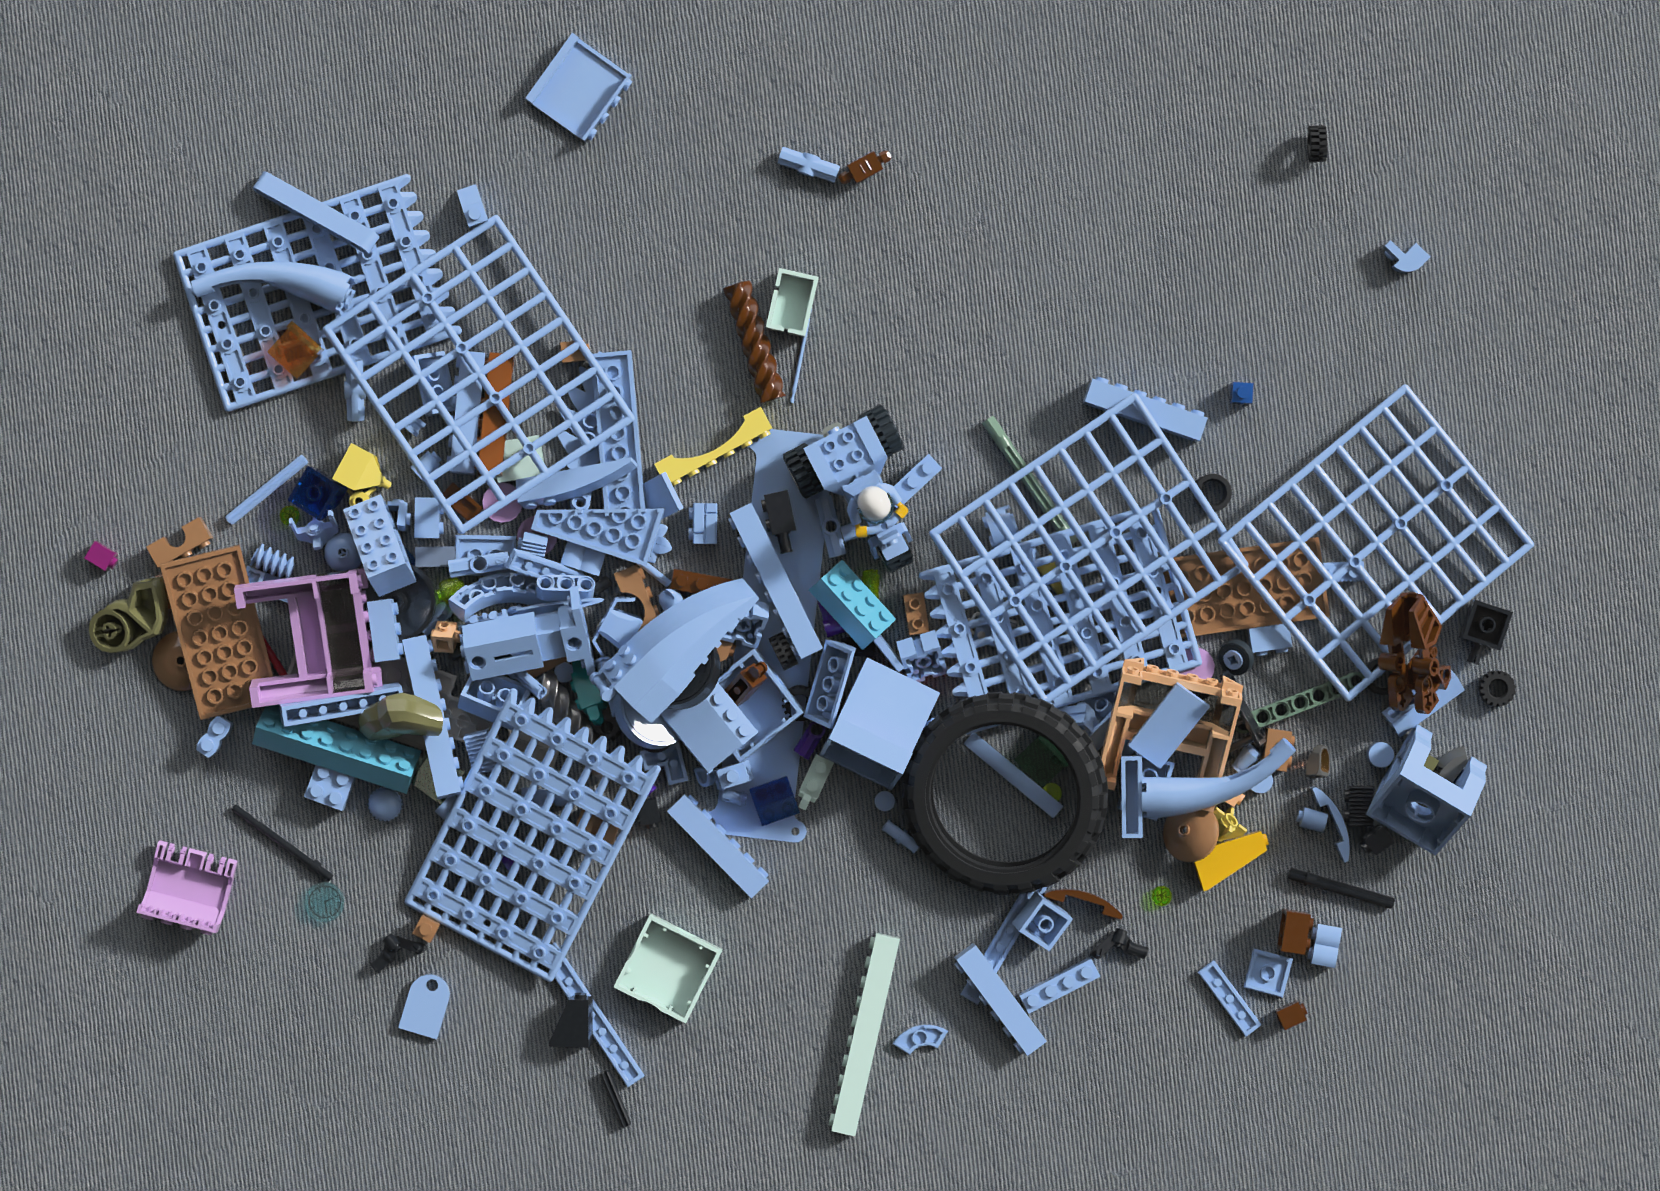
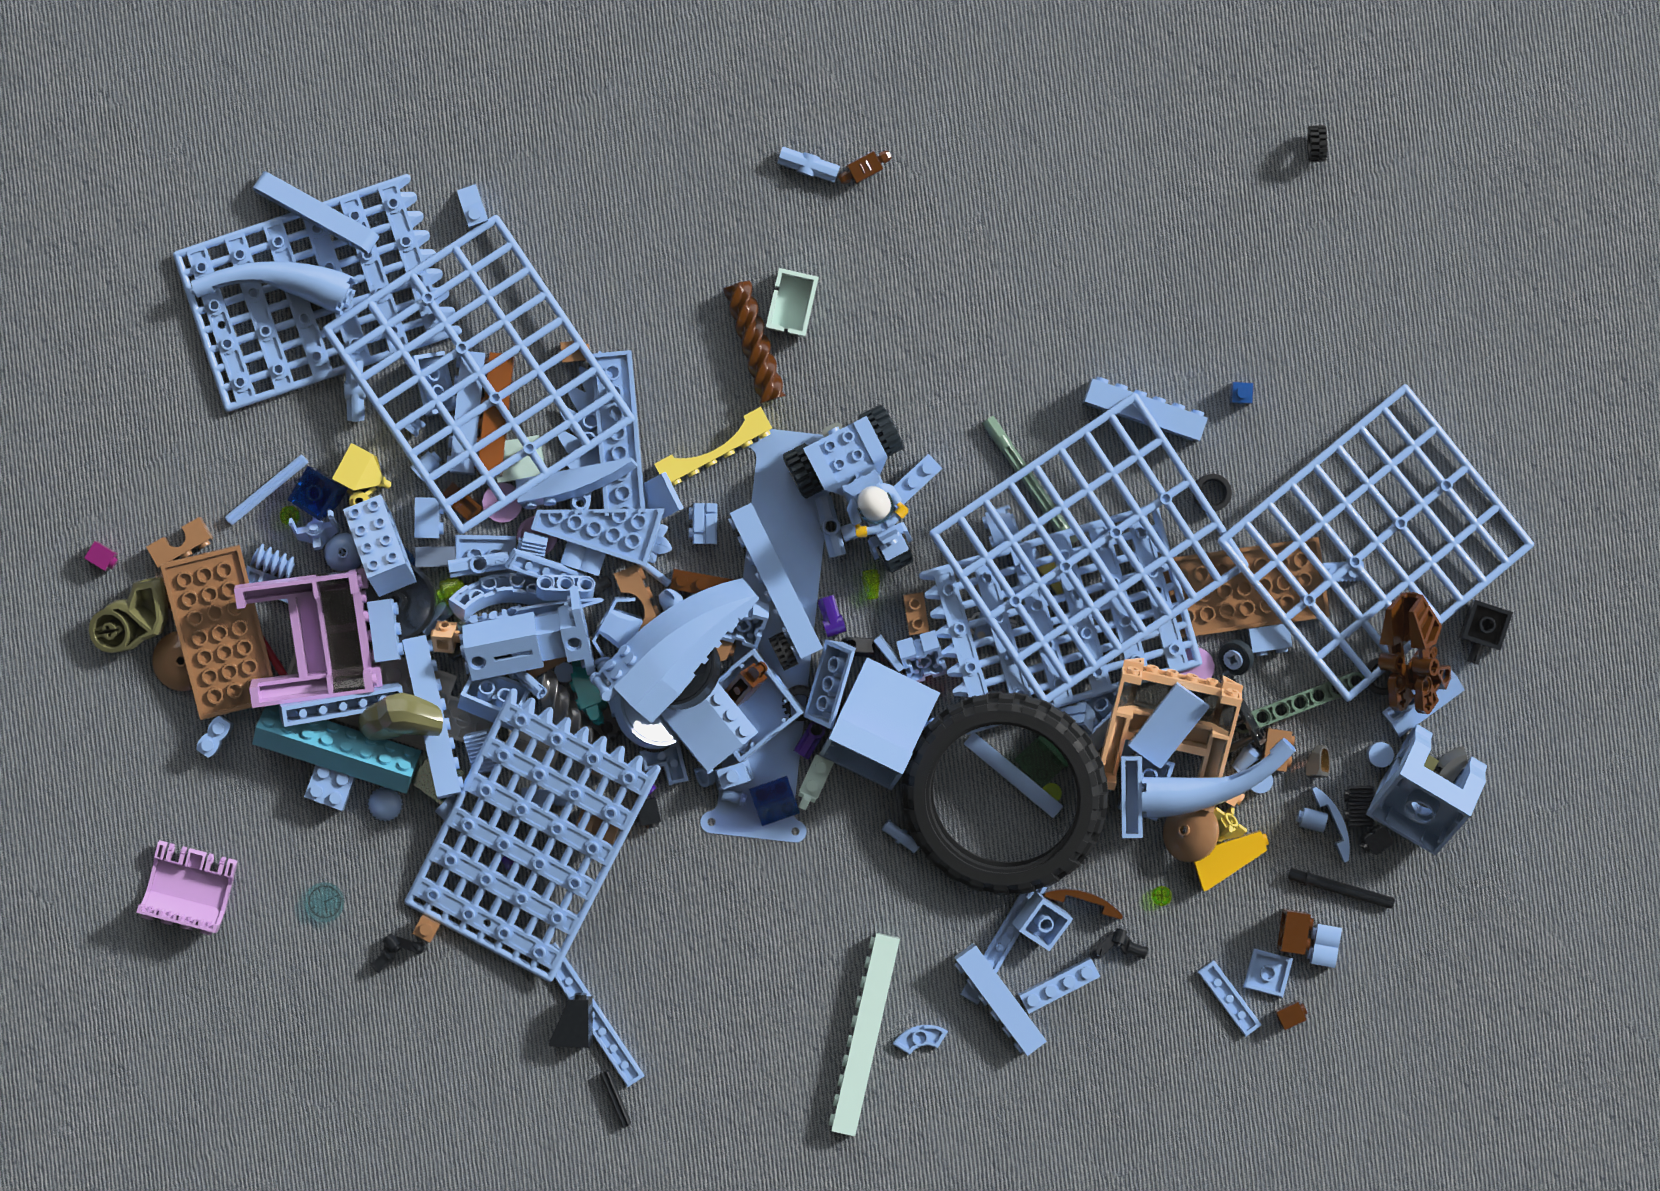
(295, 350): clear orange bracket -> none
(314, 865): black bar -> none
(404, 517): light blue bracket -> none
(425, 1008): light blue tile -> none
(579, 88): light blue panel -> none
(668, 968): light aqua tile -> none
(718, 845): light blue brick -> none
(780, 518): black brick -> none
(798, 366): light blue piece -> none
(852, 604): medium azure brick -> none
(884, 801): light blue tile -> none
(1407, 262): light blue brick -> none
(1484, 688): black tyre -> none

